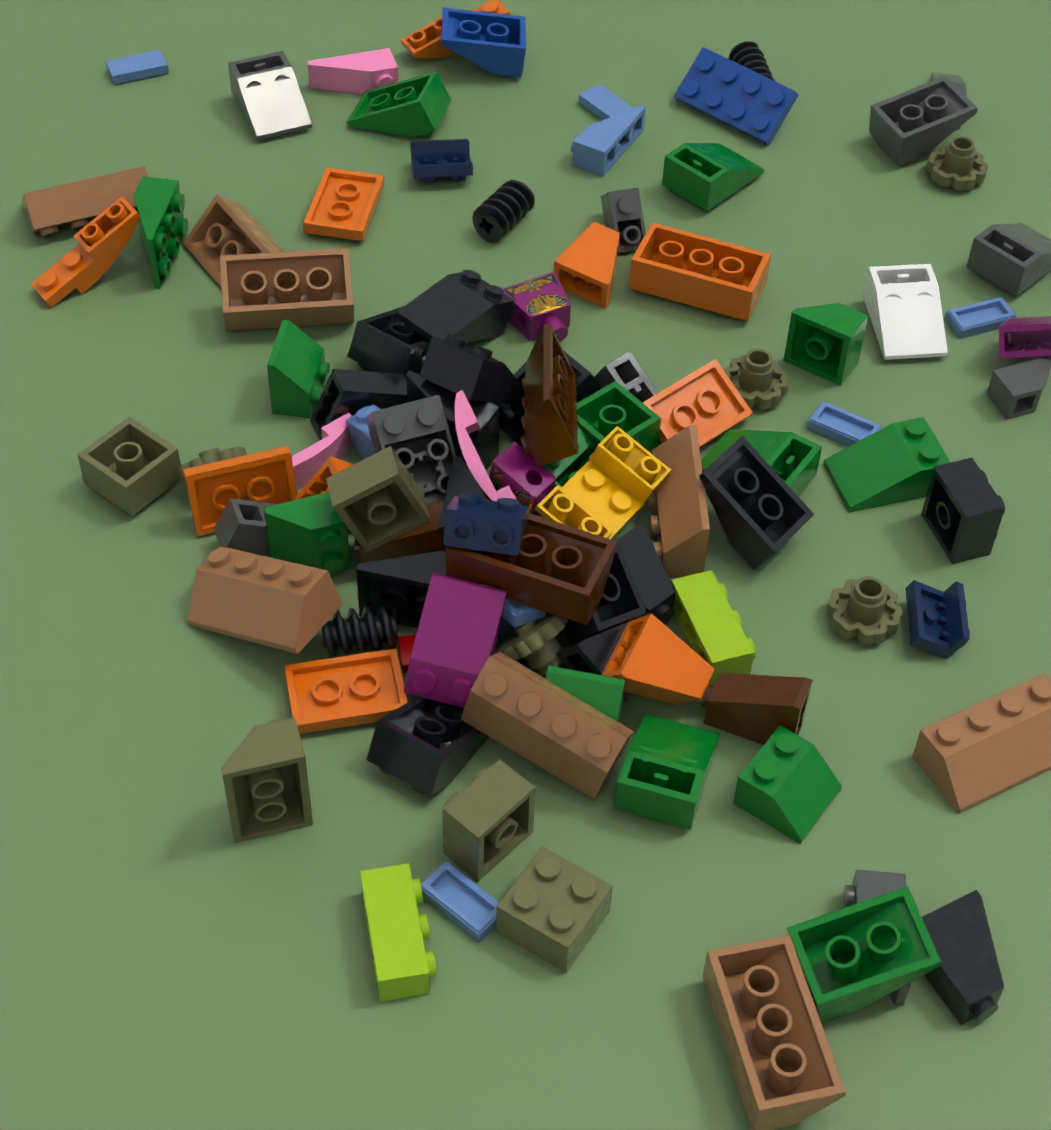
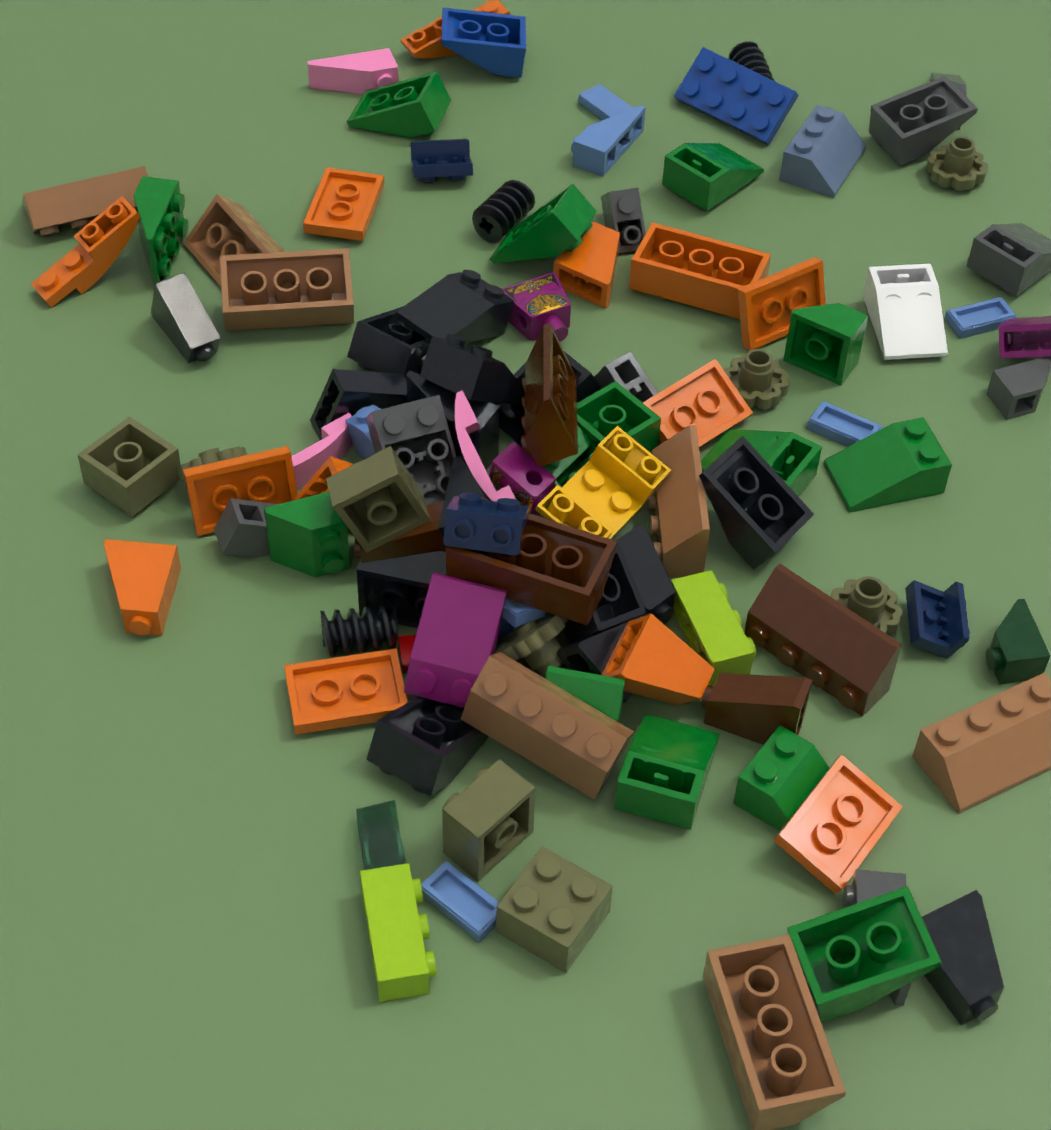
(137, 67): medium blue tile -> none
(143, 582): none -> orange slope
(184, 319): none -> slope
(261, 599): medium nougat slope -> none
(268, 782): olive slope -> none
(269, 95): slope -> none
(296, 372): green slope -> none
(380, 835): none -> clear green slope
(549, 229): none -> green slope
(768, 303): none -> orange plate
(822, 152): none -> sand blue slope
(823, 640): none -> reddish brown slope
(838, 824): none -> plate
(962, 510): black brick -> none
(1017, 647): none -> dark green slope

